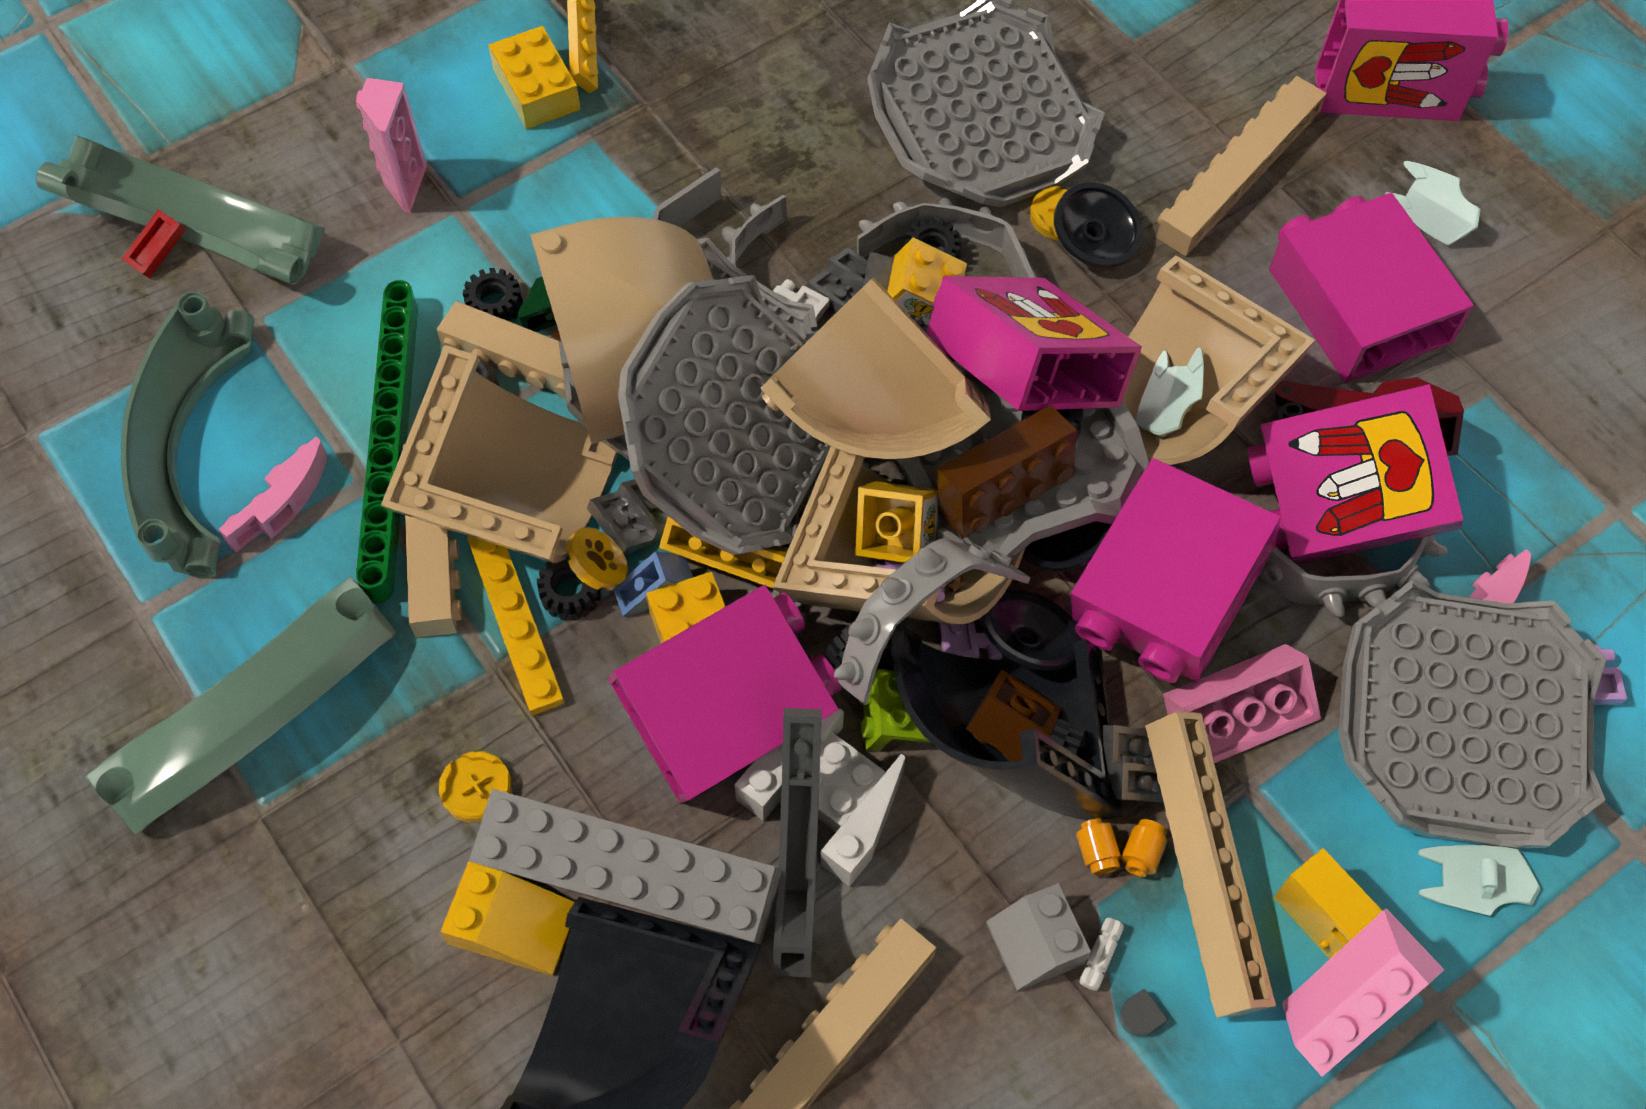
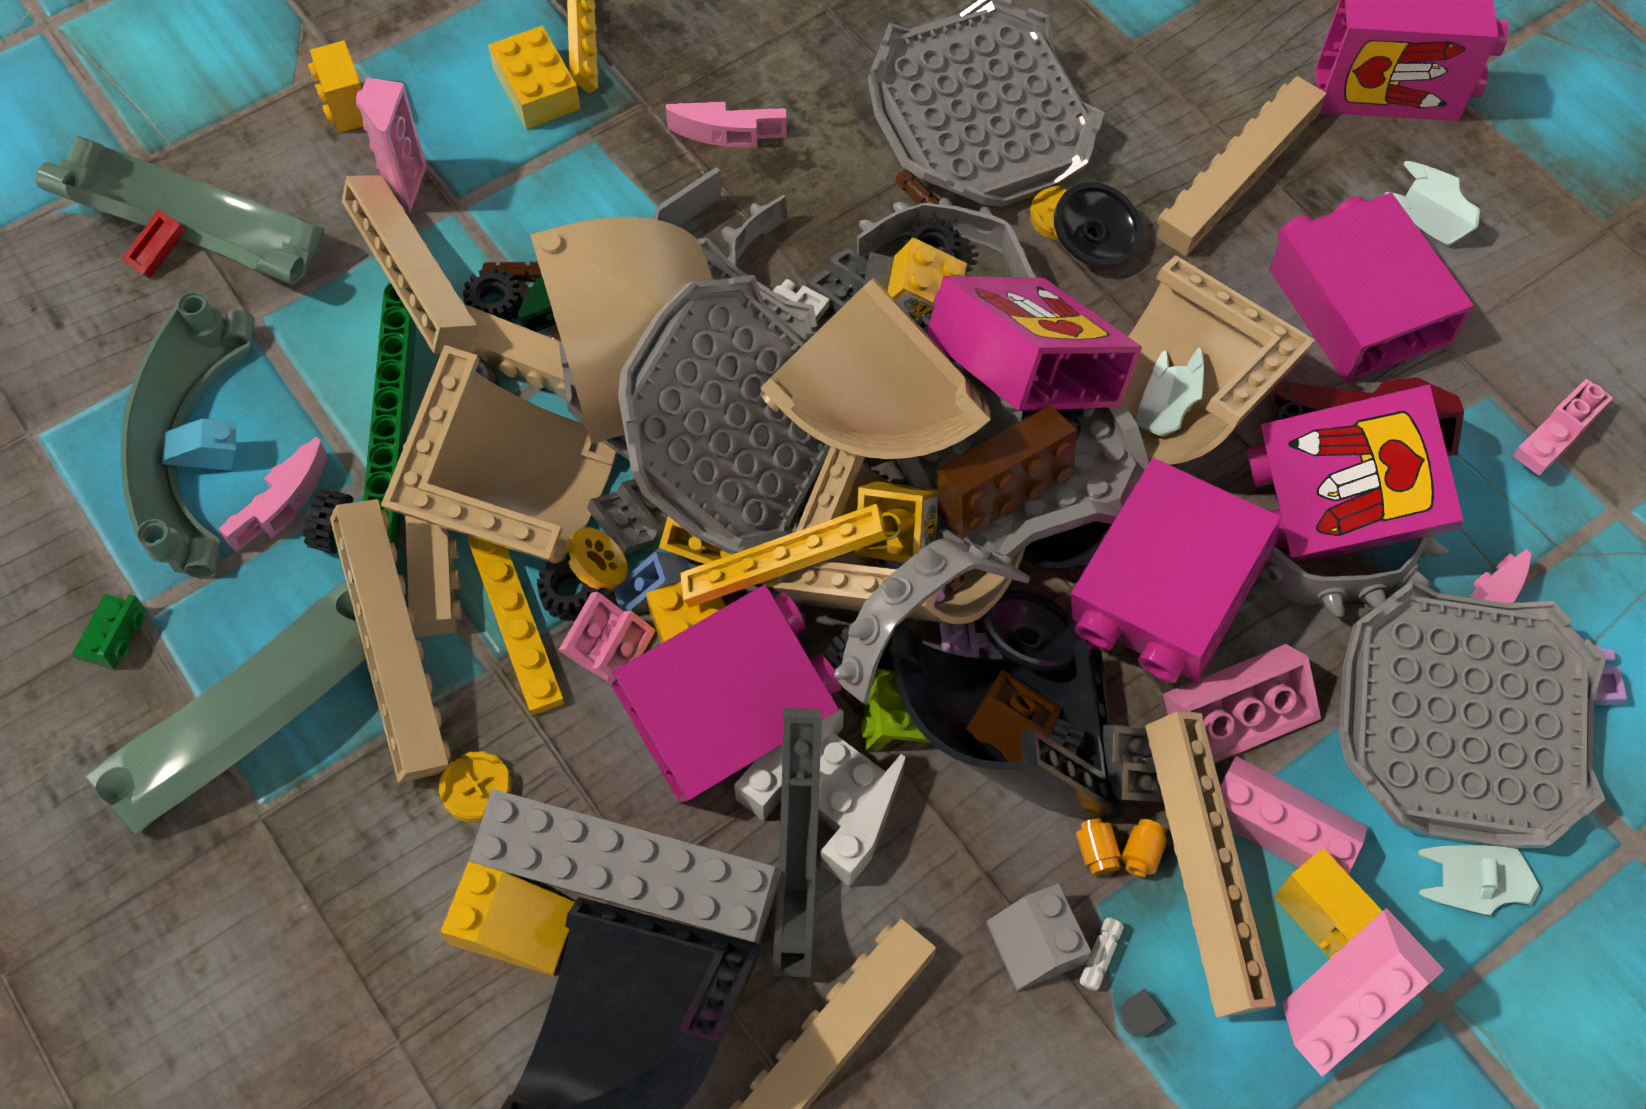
(110, 631): none -> green bracket
(201, 444): none -> medium azure slope
(318, 529): none -> black tyre
(337, 85): none -> yellow brick
(389, 640): none -> tan brick
(408, 264): none -> tan brick
(518, 269): none -> reddish brown axle
(605, 636): none -> bright pink slope
(716, 126): none -> bright pink slope
(783, 555): none -> yellow plate
(915, 188): none -> reddish brown axle
(1286, 818): none -> bright pink slope
(1562, 427): none -> bright pink slope

